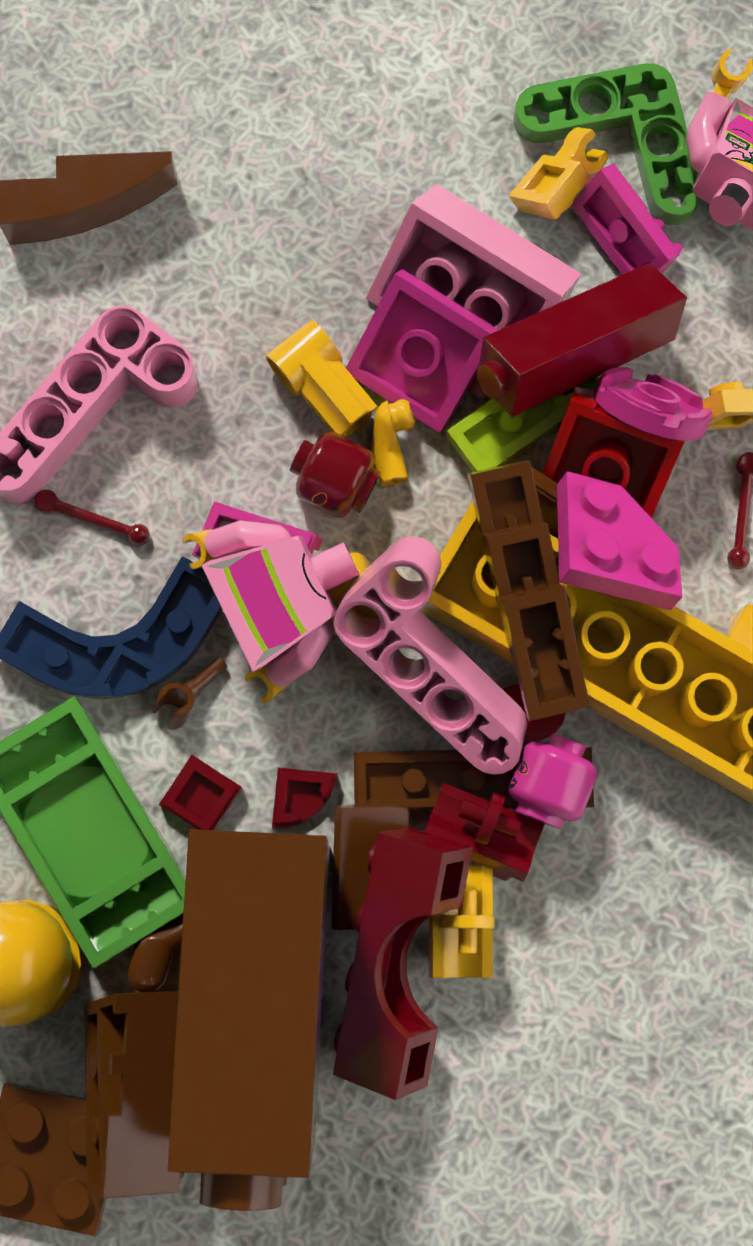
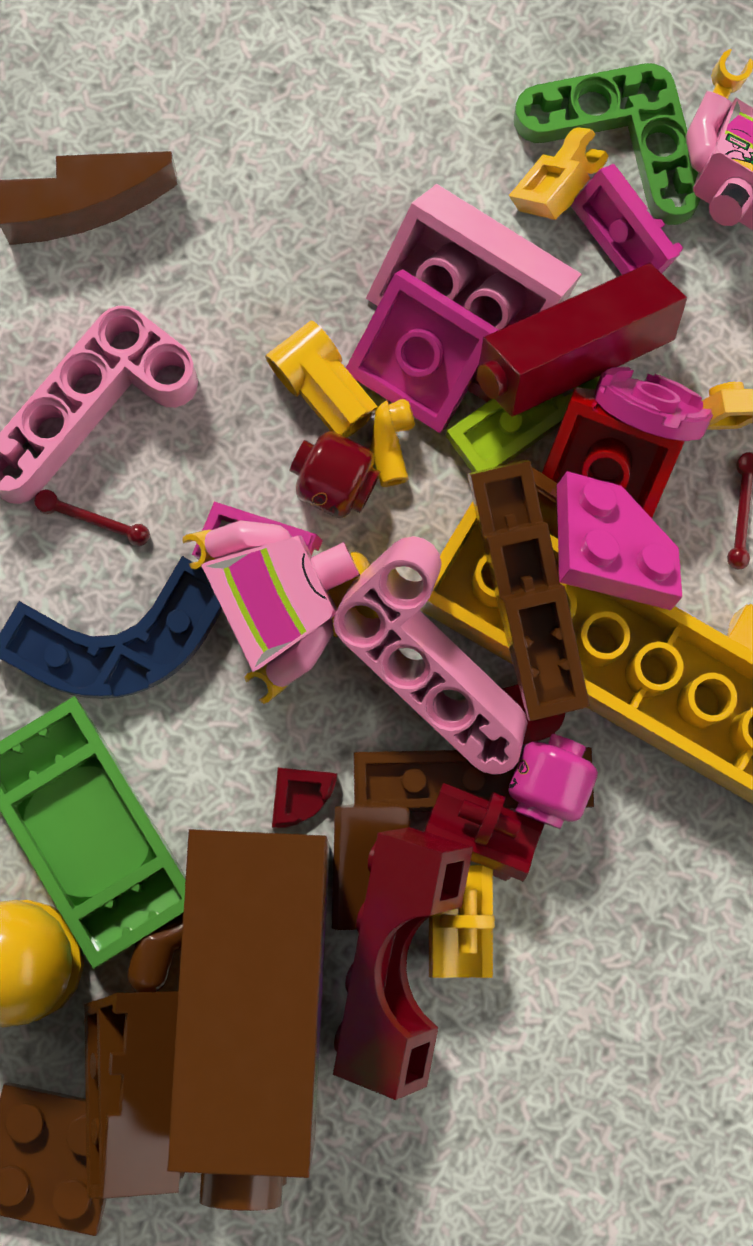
(183, 695): reddish brown hand -> none
(200, 795): dark red tile -> none

